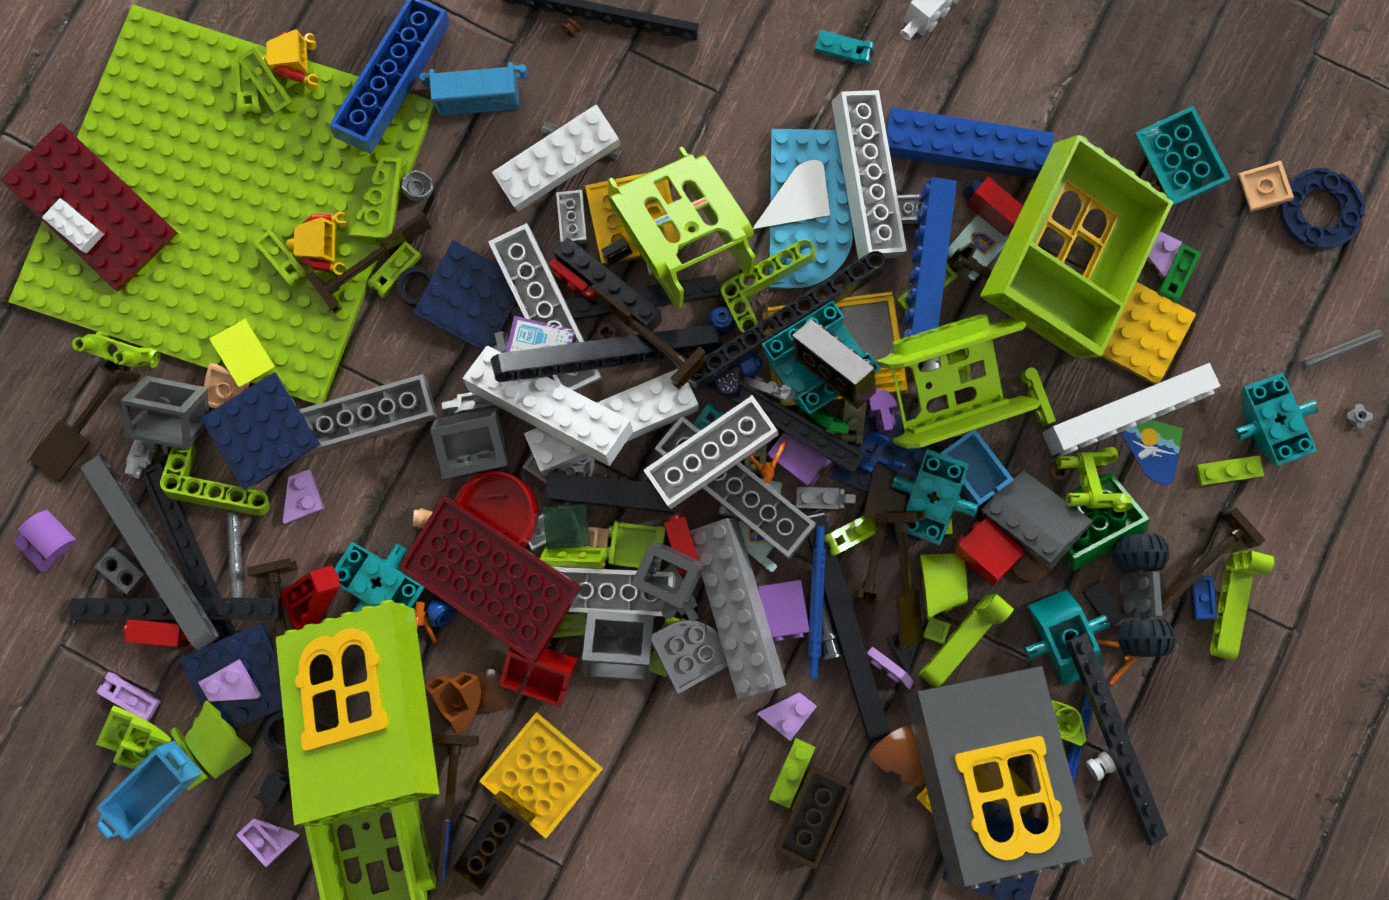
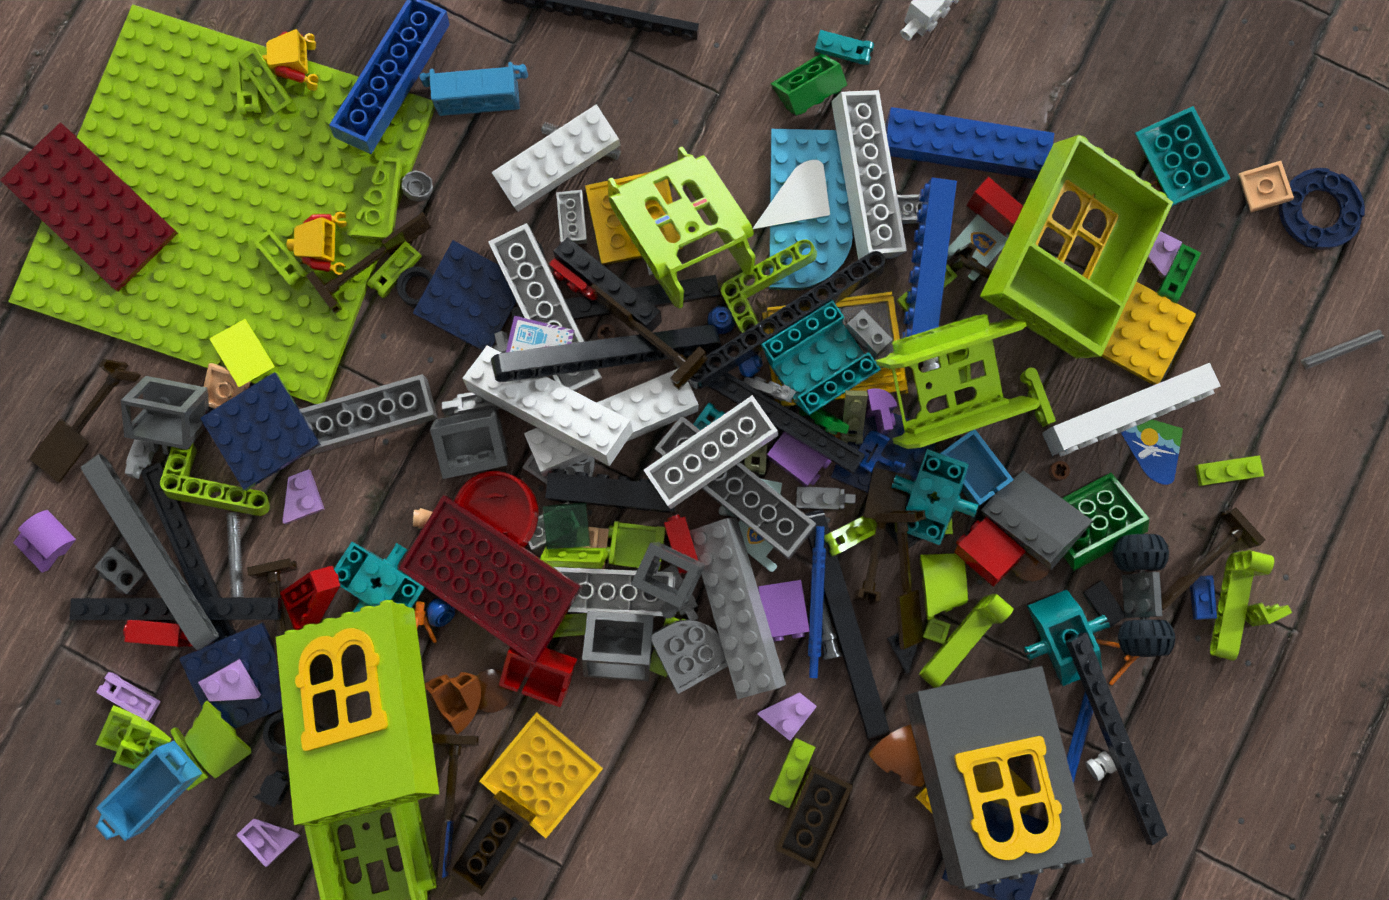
(73, 225): white piece -> none
(127, 355): lime connector -> none
(570, 28): reddish brown bush -> none
(614, 248): black piece -> none
(728, 383): dark blue tile -> none
(767, 468): orange plant -> none
(809, 84): none -> green slope
(834, 363): brick -> none
(868, 334): none -> light grey brick
(894, 671): lavender wing -> none
(969, 191): dark blue tile -> none
(1069, 723): lime hat -> none
(1092, 494): lime connector -> none
(1261, 615): none -> lime bracket
(1271, 402): teal slope -> none
(1354, 419): light grey plate -> none

